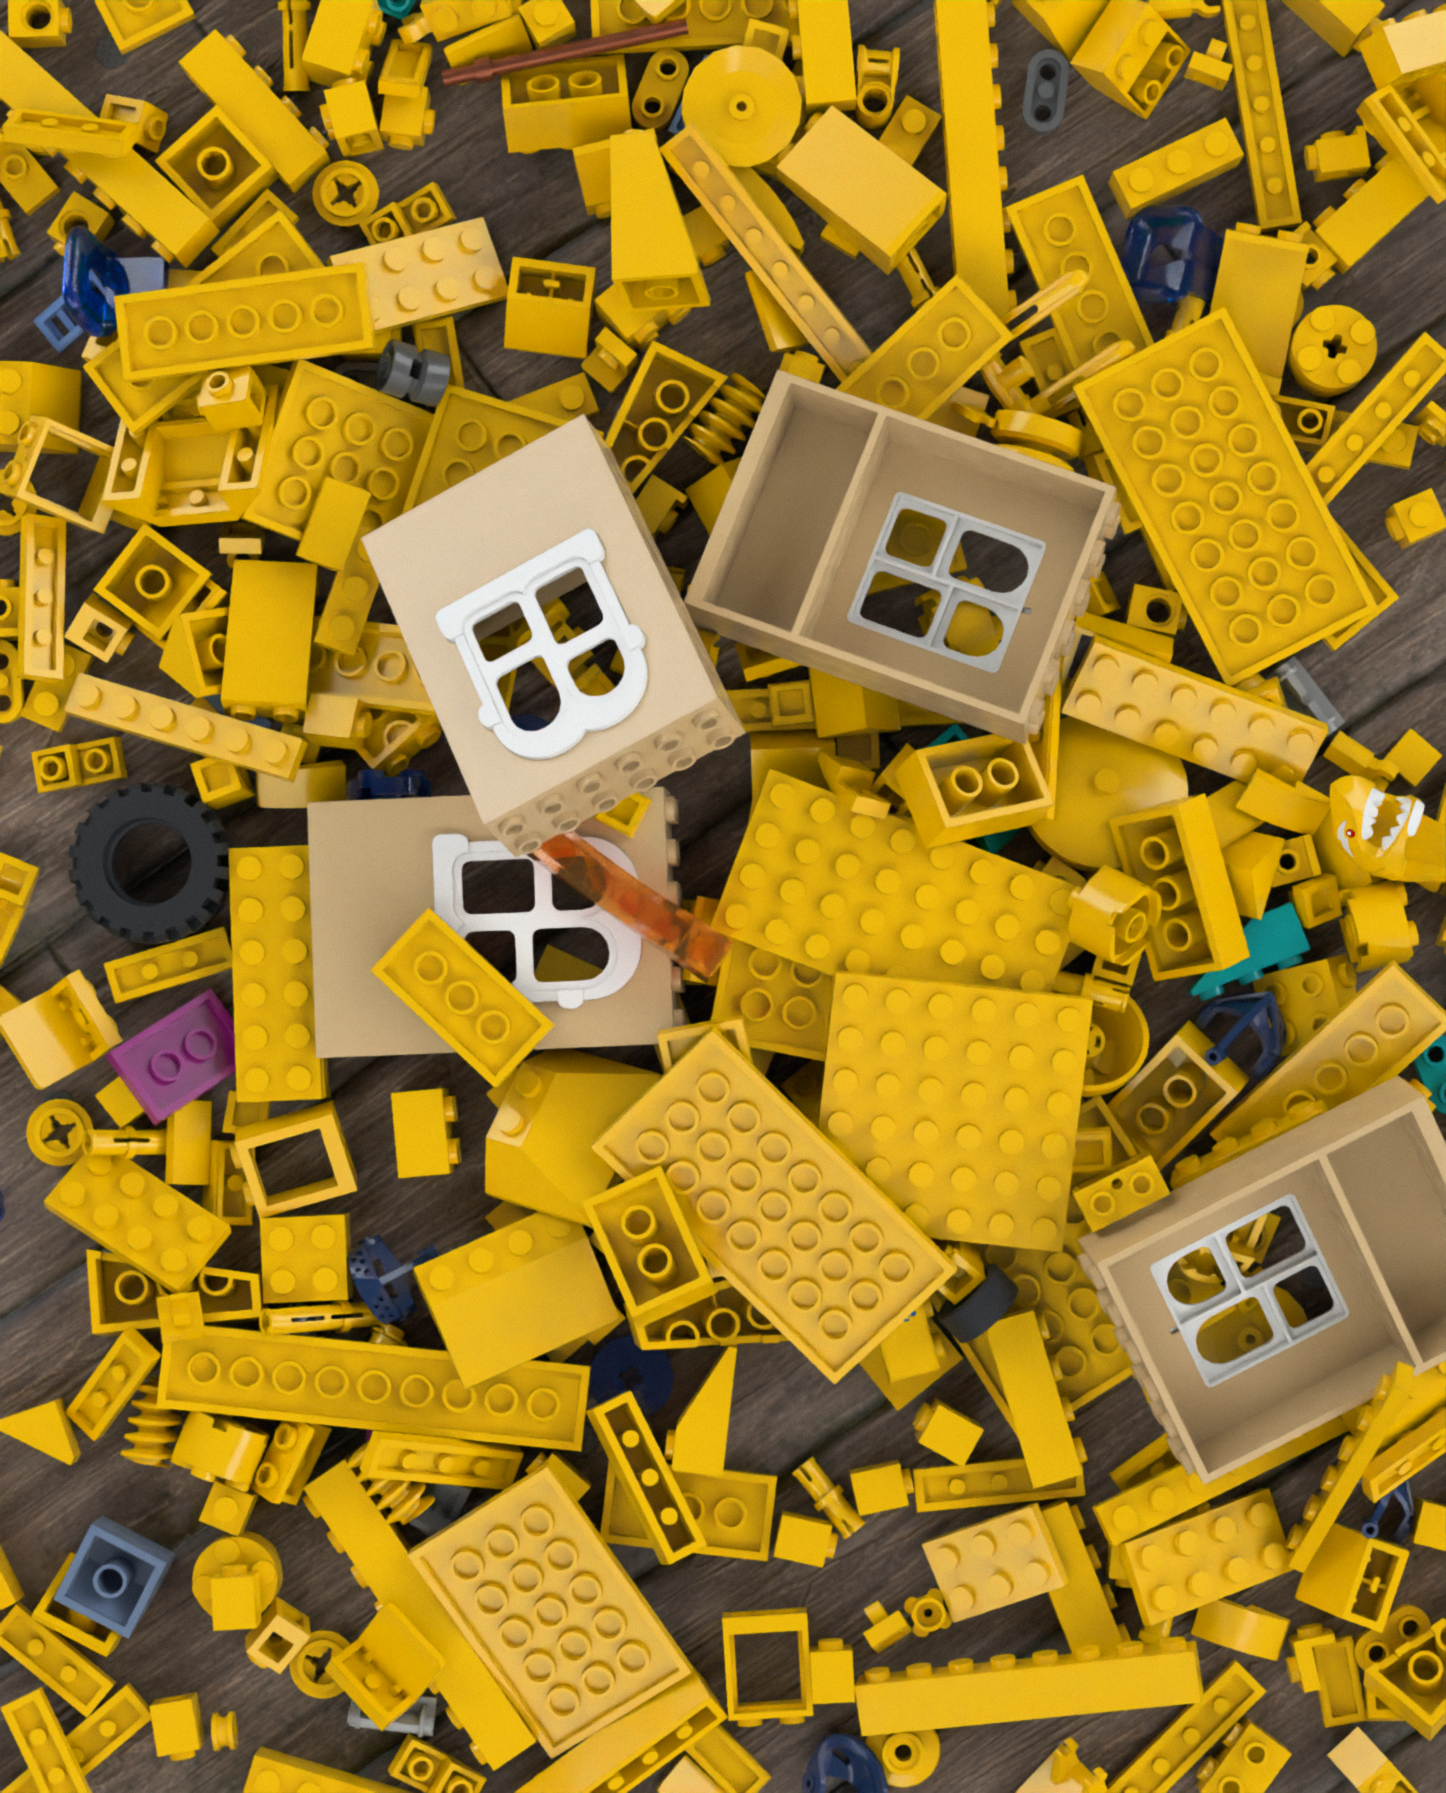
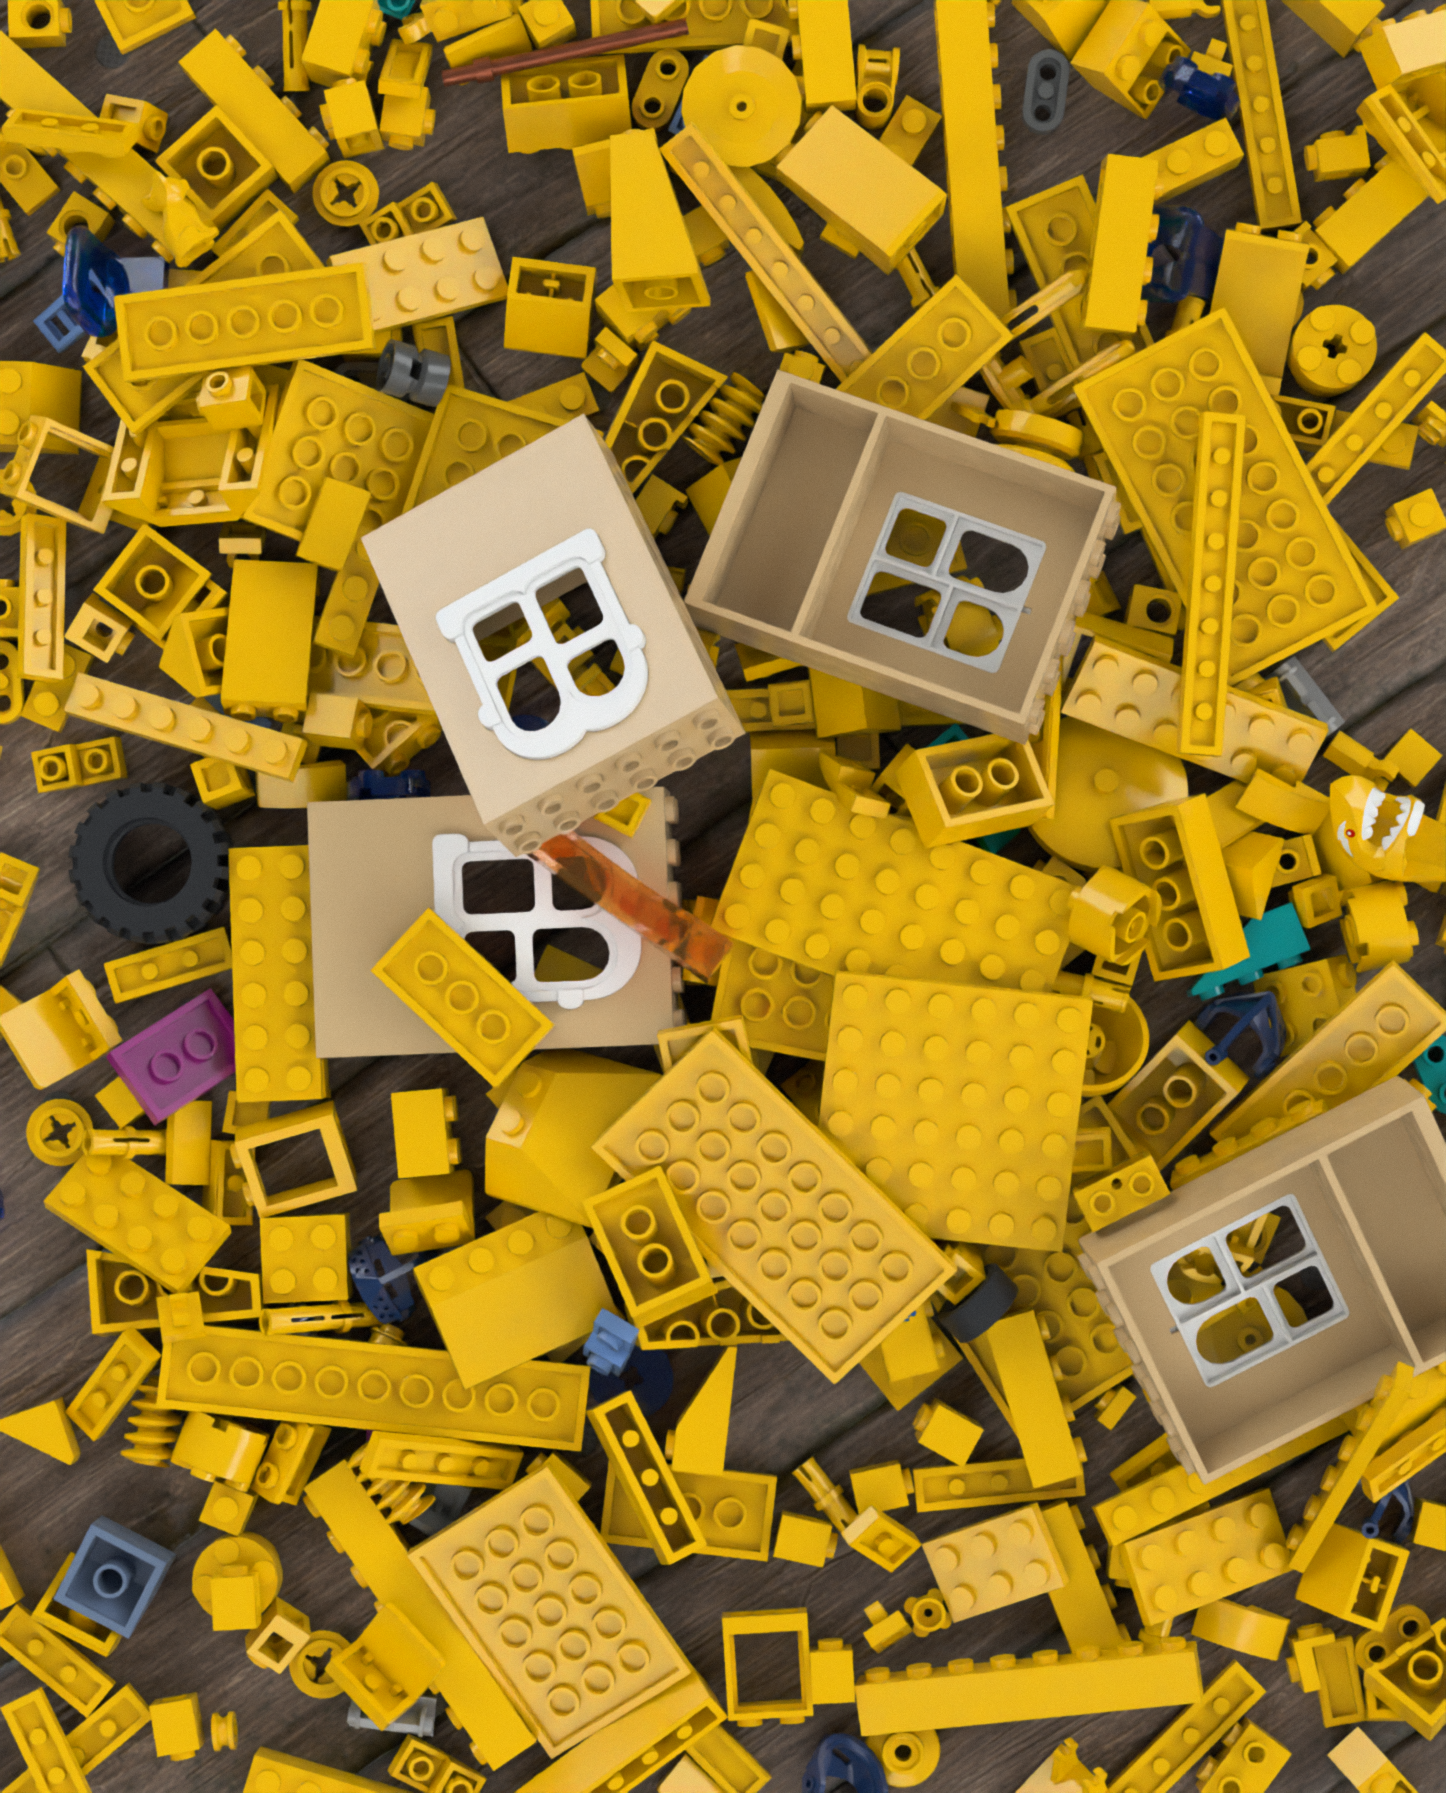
(182, 227): none -> yellow animal
(429, 1213): none -> yellow bracket
(610, 1343): none -> medium blue slope
(881, 1538): none -> yellow plate
(1113, 1405): none -> yellow plate
(1120, 243): none -> yellow brick
(1200, 91): none -> clear blue plate
(1211, 584): none -> yellow plate

